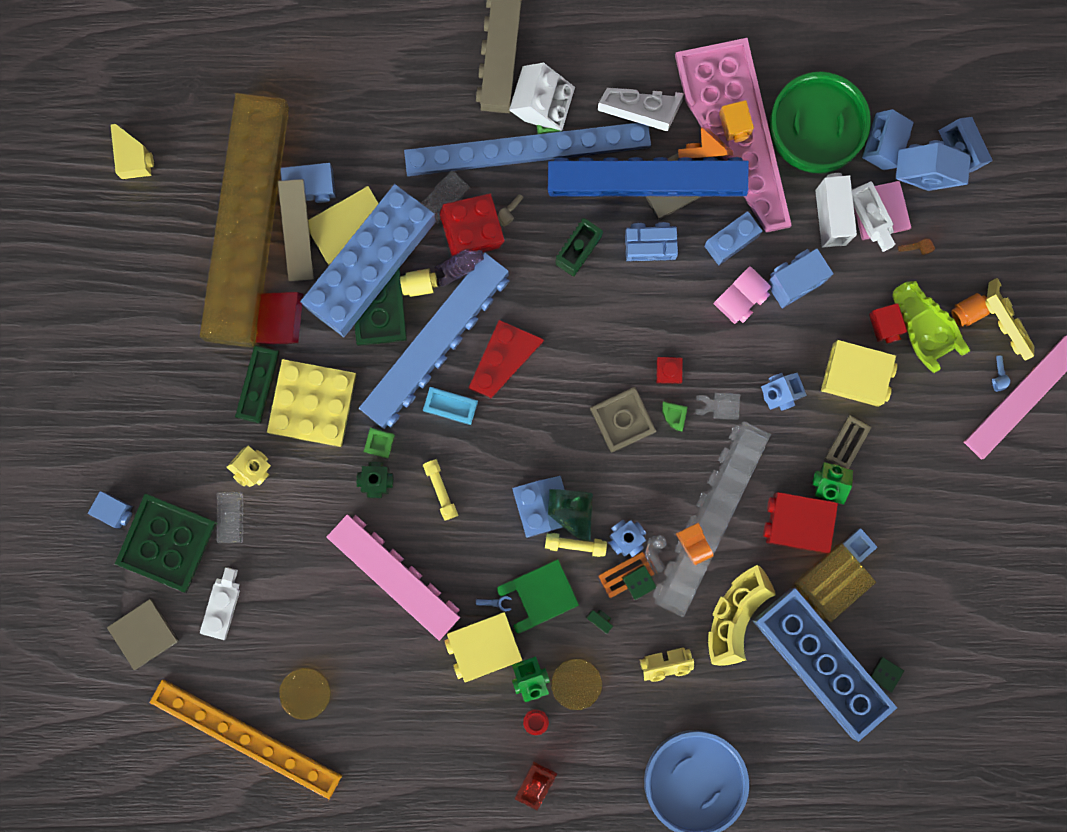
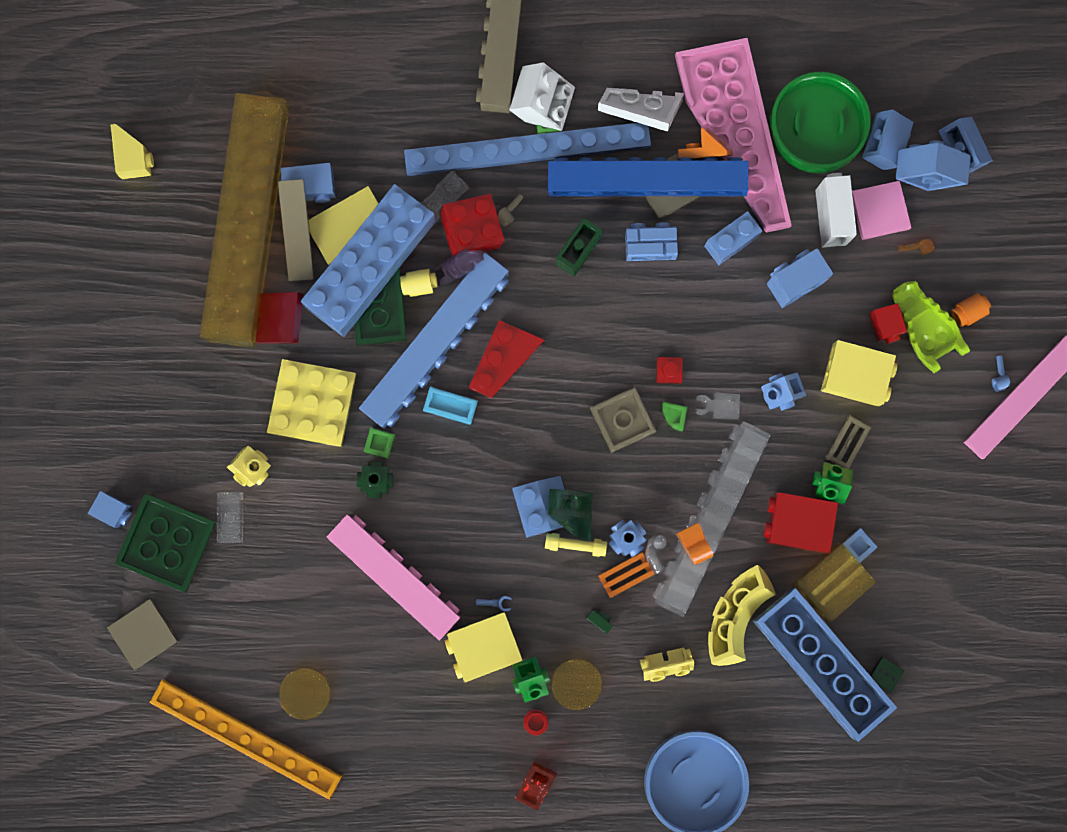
(221, 605): white hinge -> none
(257, 384): dark green tile -> none
(432, 469): light yellow bar -> none
(543, 594): green flag -> none
(639, 582): dark green tile -> none
(736, 121): light orange brick -> none
(743, 295): bright pink brick -> none
(873, 215): white hinge -> none
(1003, 308): light yellow wing -> none

